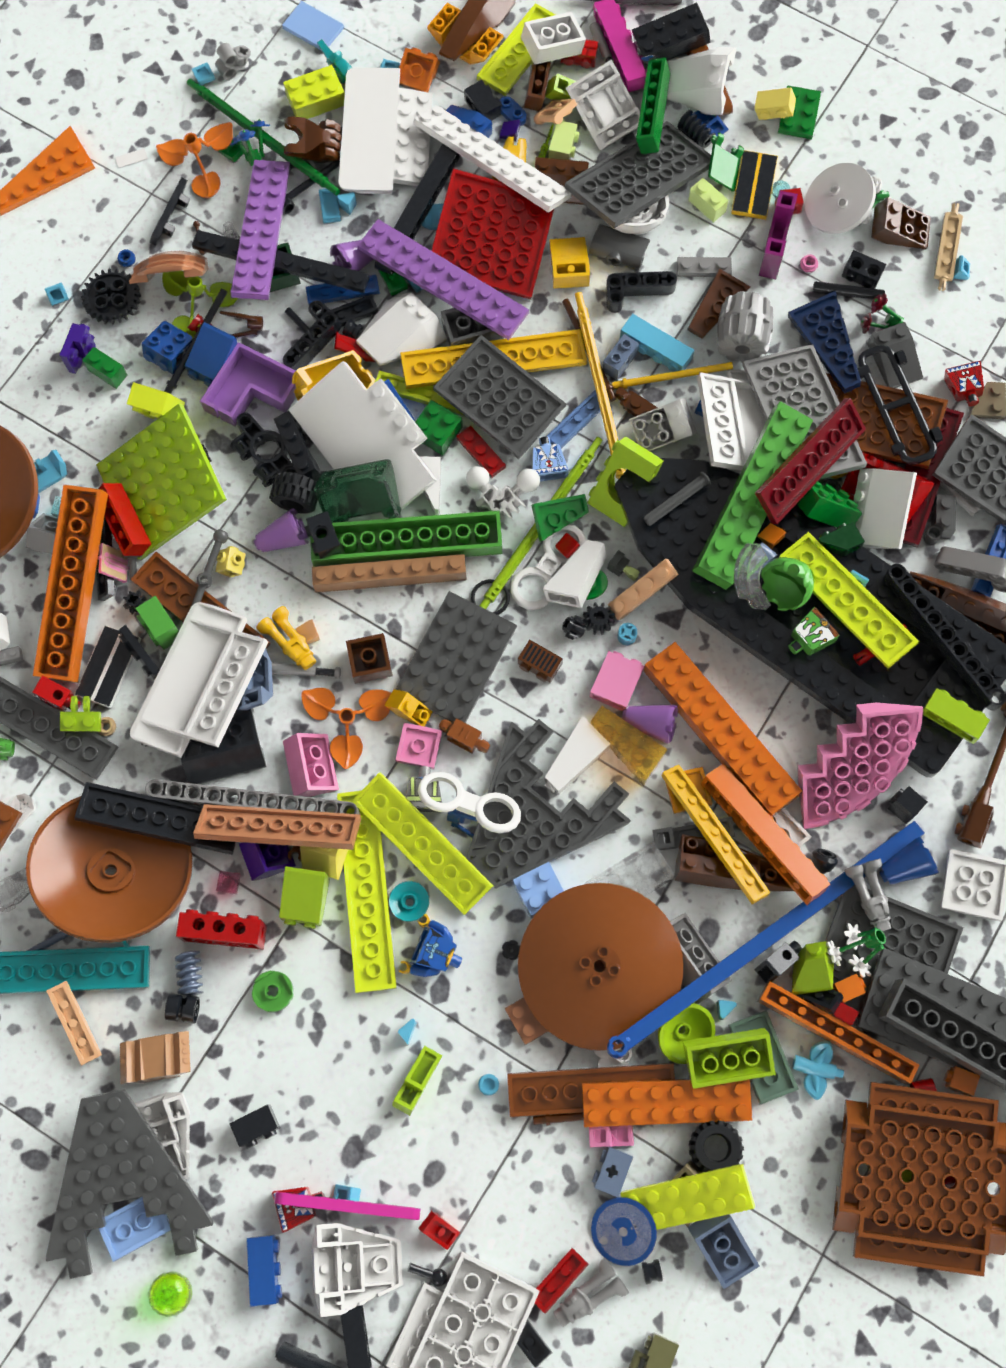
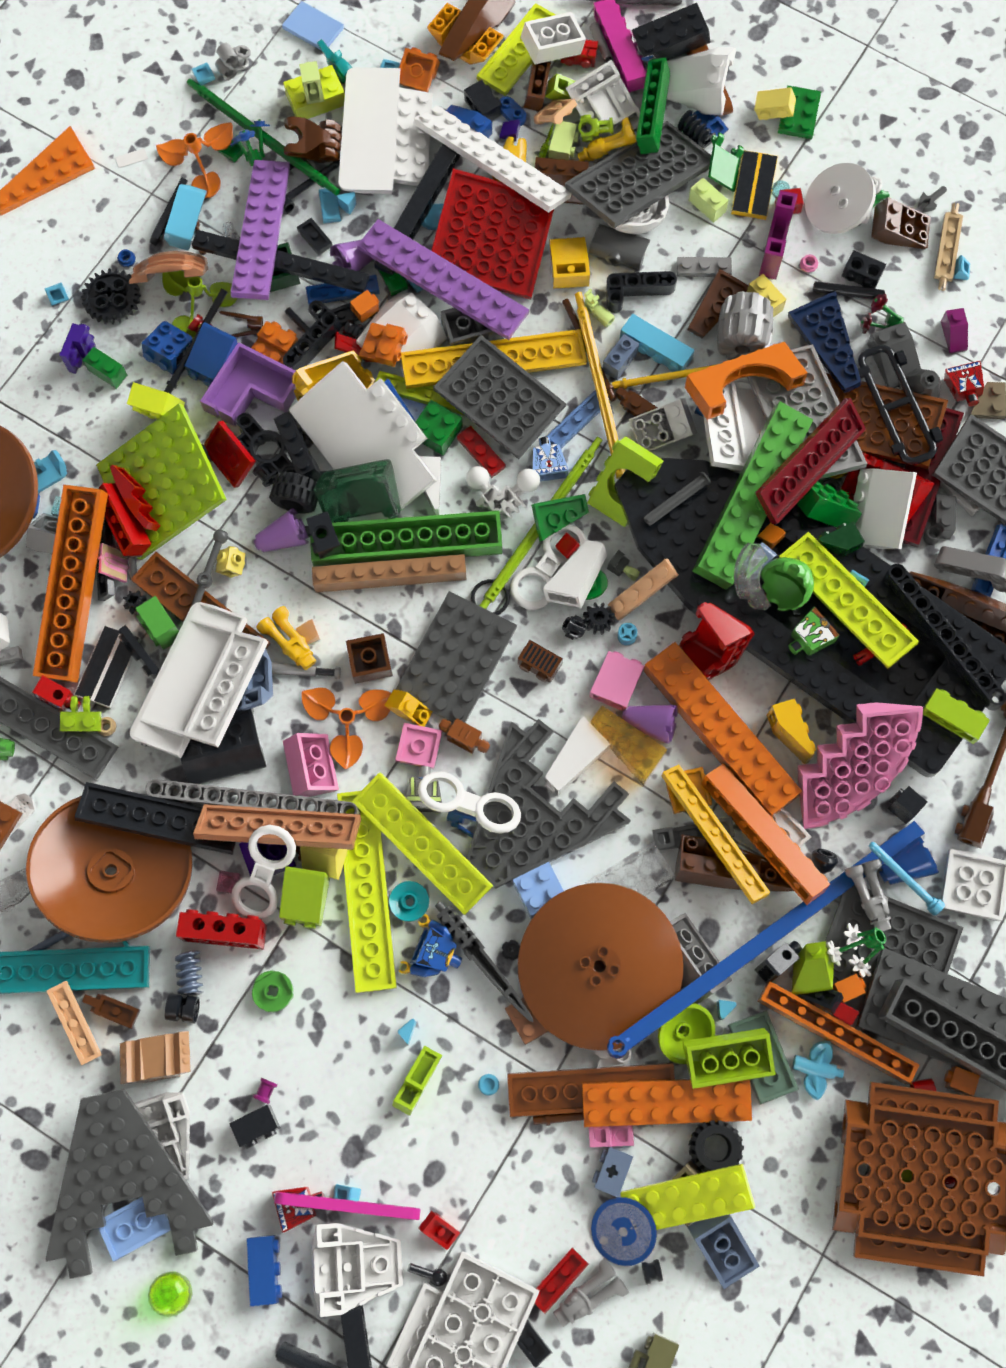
(112, 1009): none -> reddish brown hinge
(132, 495): none -> red slope
(184, 216): none -> medium azure piece
(228, 454): none -> red plate
(263, 871): none -> white bar
(265, 1090): none -> magenta bush
(274, 341): none -> orange plate
(311, 82): none -> yellowish green brick
(314, 236): none -> black plate
(364, 306): none -> orange brick
(384, 344): none -> orange plate
(474, 951): none -> dark grey piece
(597, 127): none -> lime connector
(600, 313): none -> yellowish green bar
(602, 146): none -> yellow piece
(717, 641): none -> red windscreen
(767, 289): none -> light yellow brick
(771, 362): none -> orange arch
(791, 730): none -> yellow slope
(924, 382): none -> dark grey cone
(931, 206): none -> dark grey bar
(933, 904): none -> medium azure piece
(955, 330): none -> magenta slope

